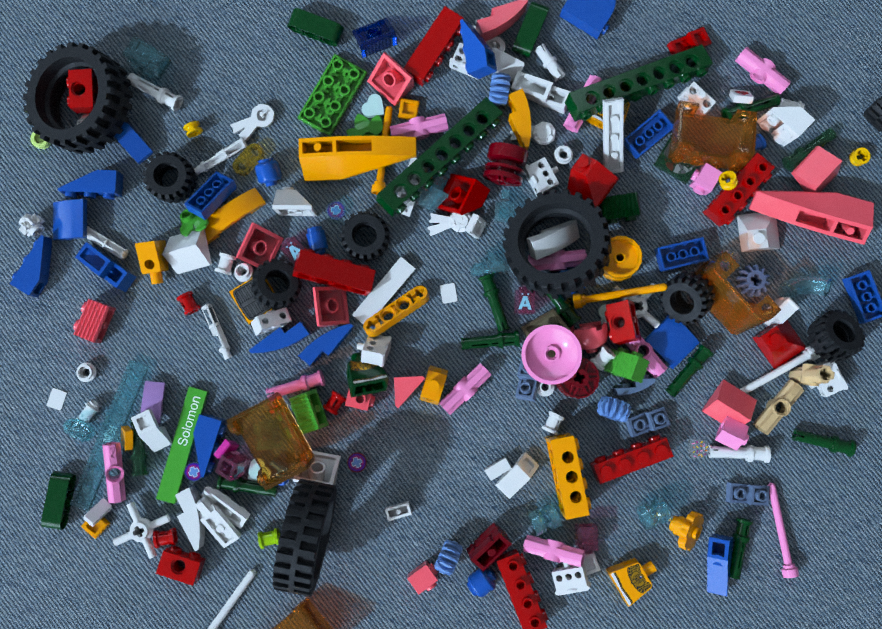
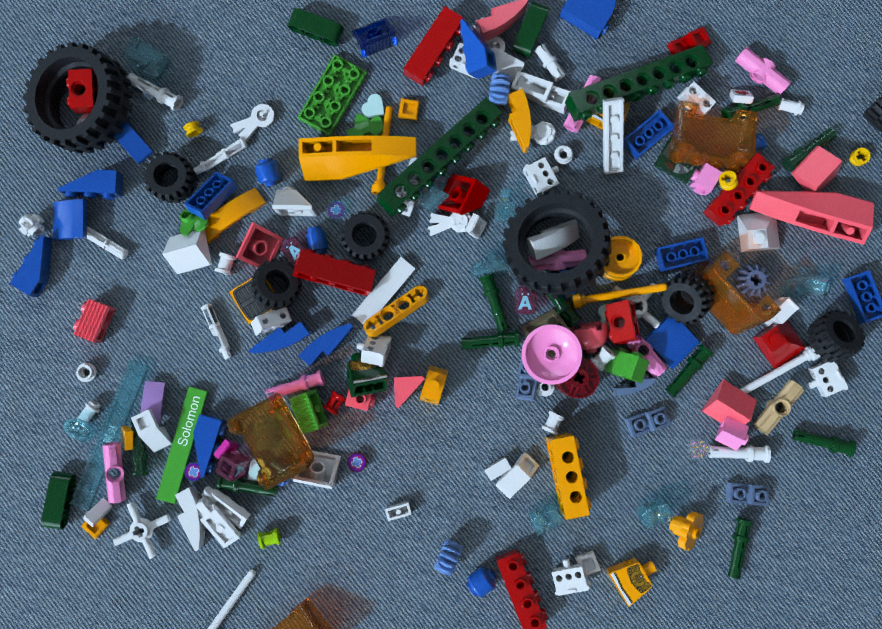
(38, 142): yellowish green tile -> none
(56, 399): white sticker -> none
(105, 267): blue slope -> none
(152, 259): light orange torso -> none
(165, 537): red bush -> none
(170, 568): red brick -> none
(188, 303): red bush -> none
(240, 268): white plate -> none
(244, 156): clear yellow beam -> none
(304, 537): black tyre -> none
(330, 306): coral slope -> none
(391, 79): coral slope -> none
(421, 127): bright pink piece -> none
(423, 577): coral brick -> none
(448, 293): white sticker -> none
(465, 388): bright pink piece -> none
(488, 546): dark red brick -> none
(505, 164): dark red wheel -> none
(554, 550): bright pink piece -> none
(586, 537): clear pink brick -> none
(591, 179): red slope -> none
(614, 409): medium blue gear -> none
(621, 207): dark green brick -> none
(631, 459): red brick -> none
(719, 564): slope -> none
(785, 123): white slope -> none
(789, 569): bright pink piece -> none
(812, 374): tan piece -> none

